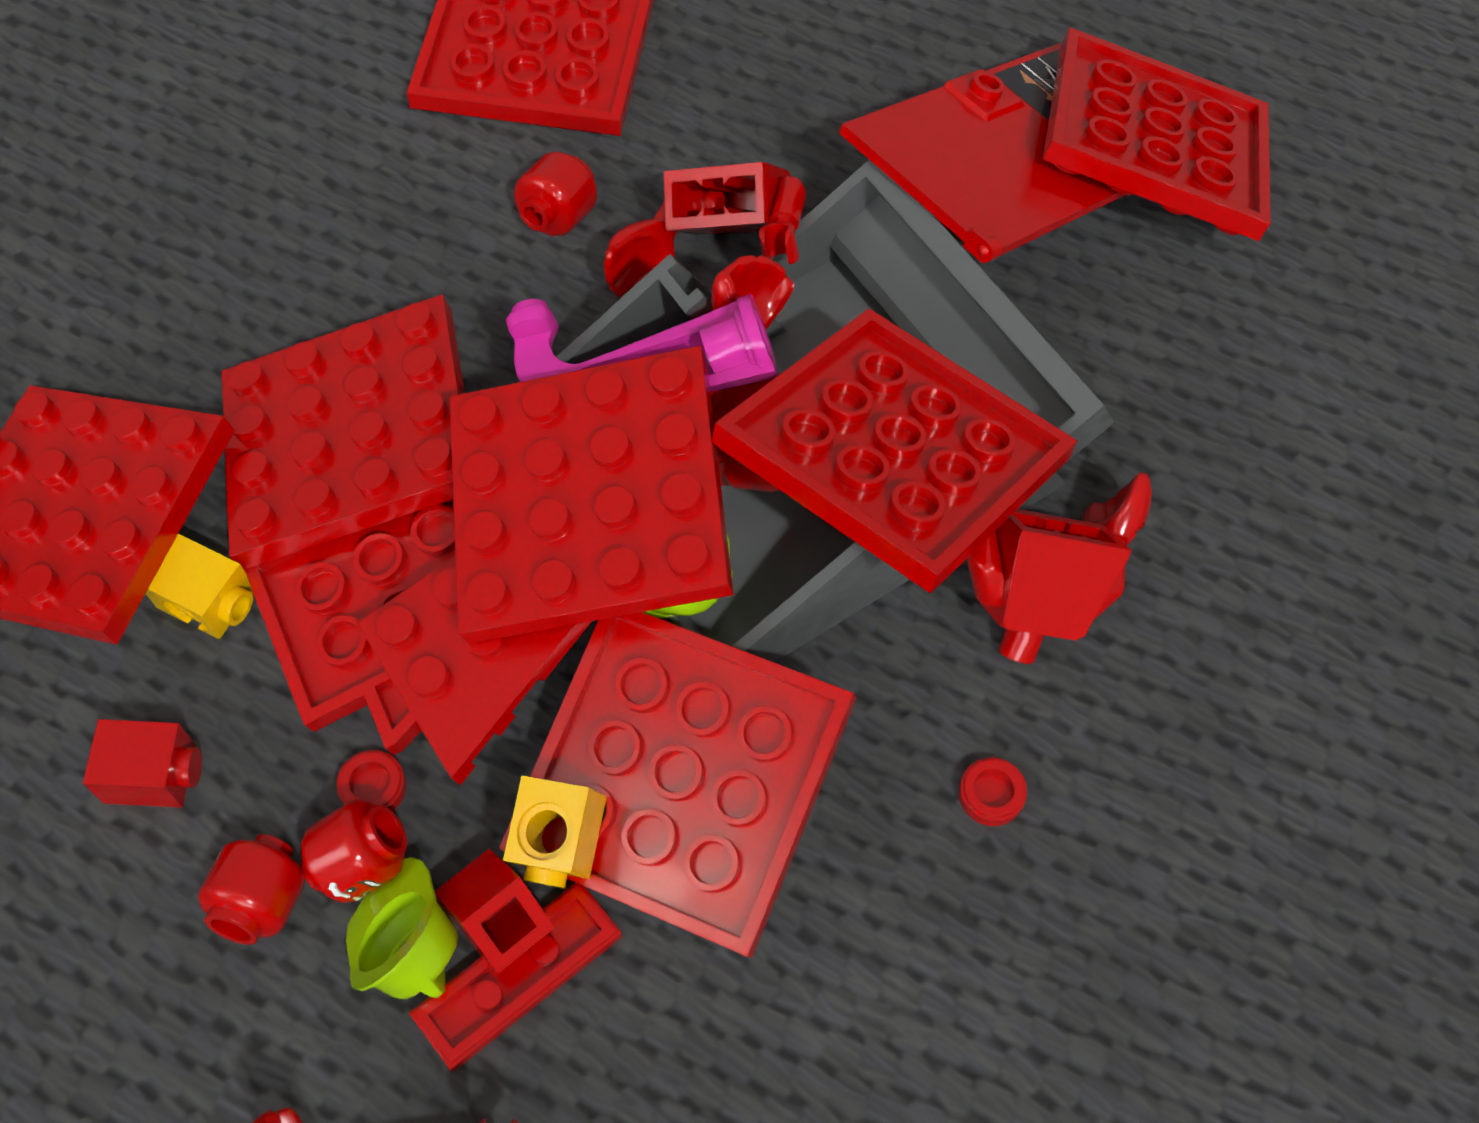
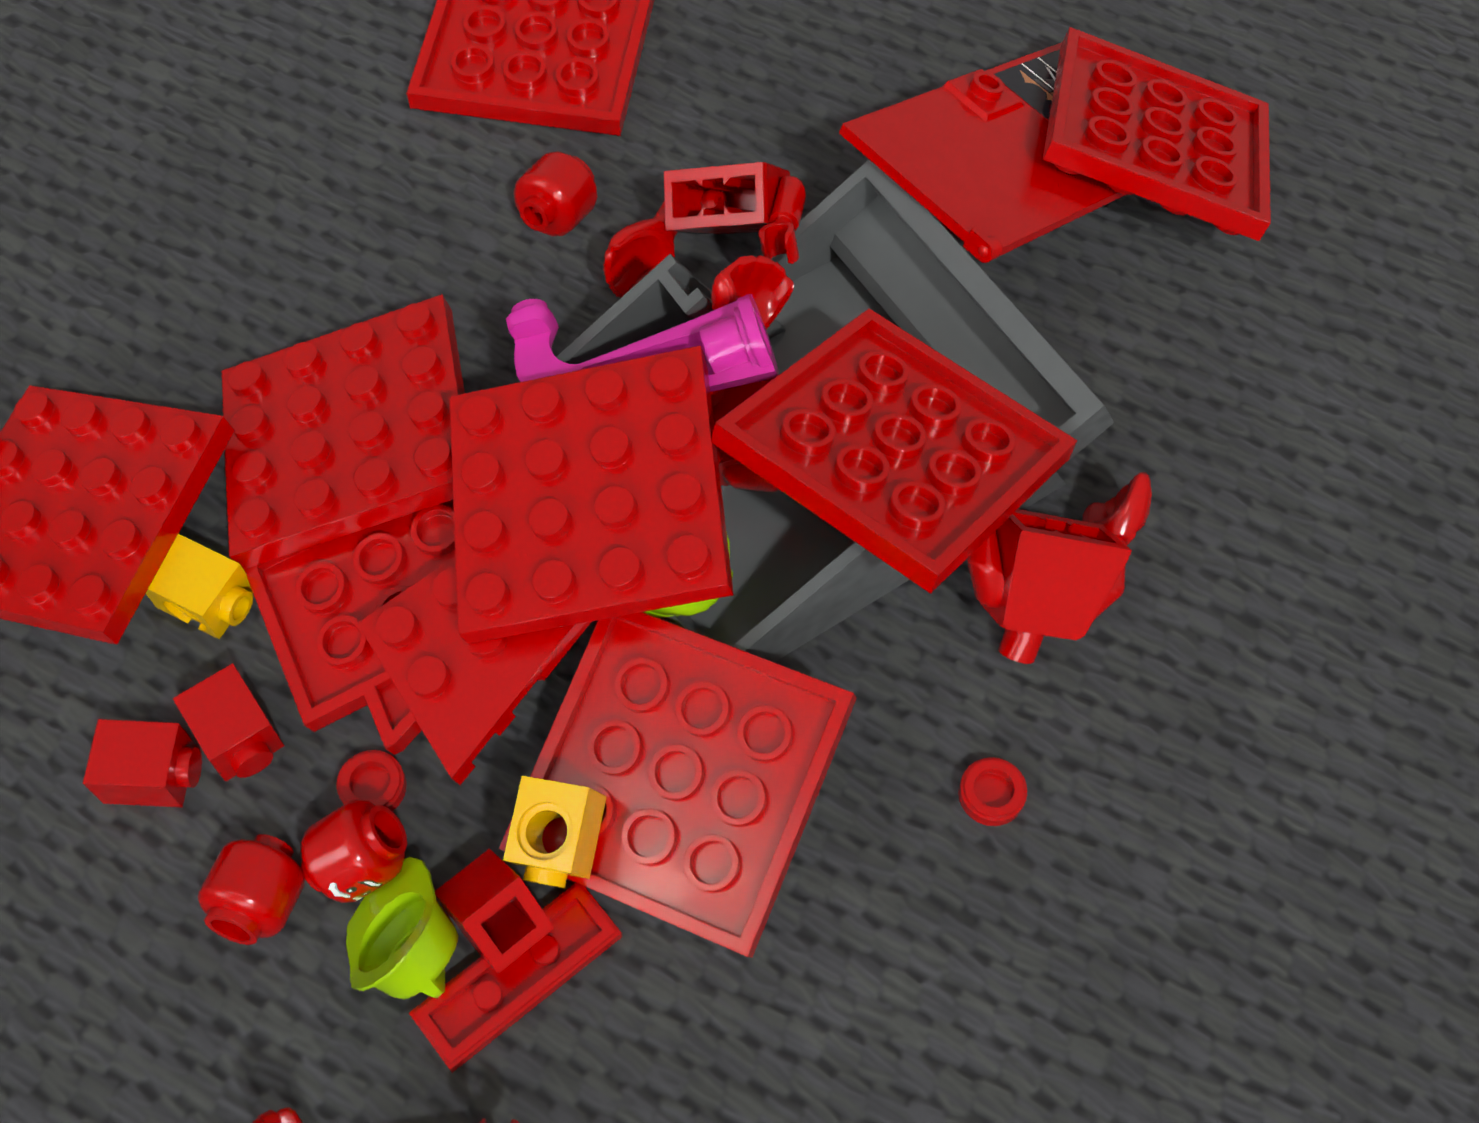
(229, 724): none -> red brick

